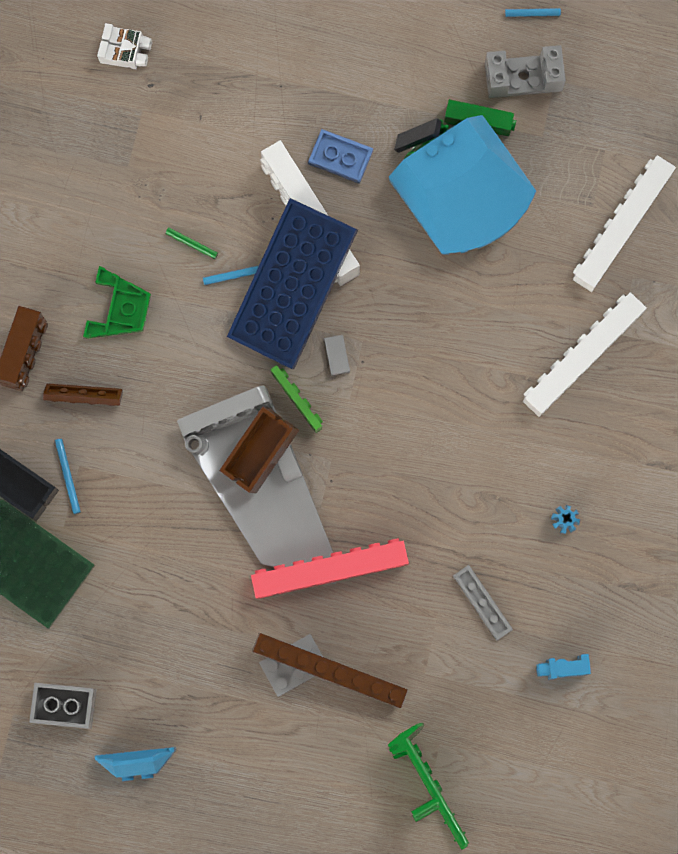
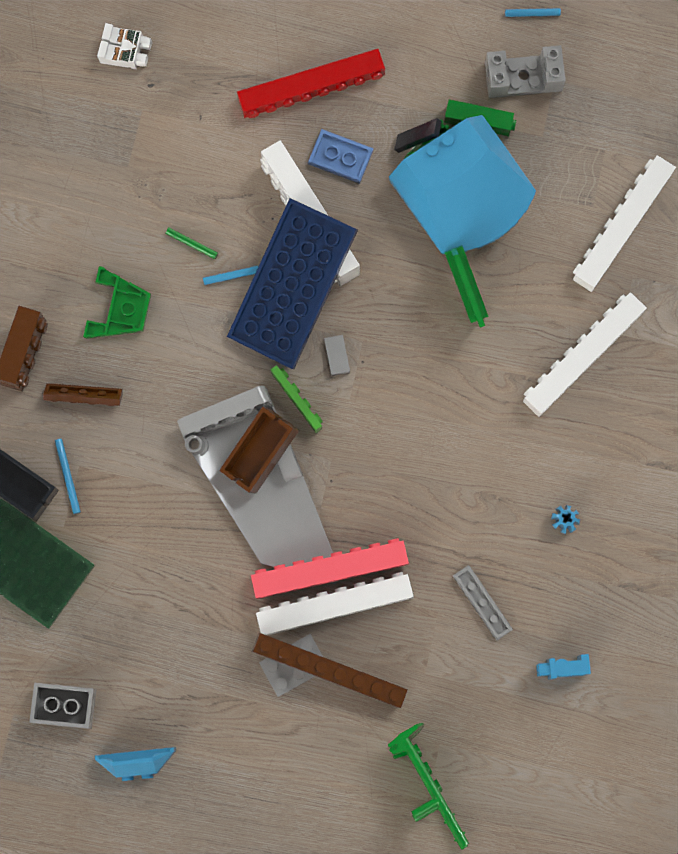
(311, 83): none -> red brick
(334, 605): none -> white brick
(466, 285): none -> green fence

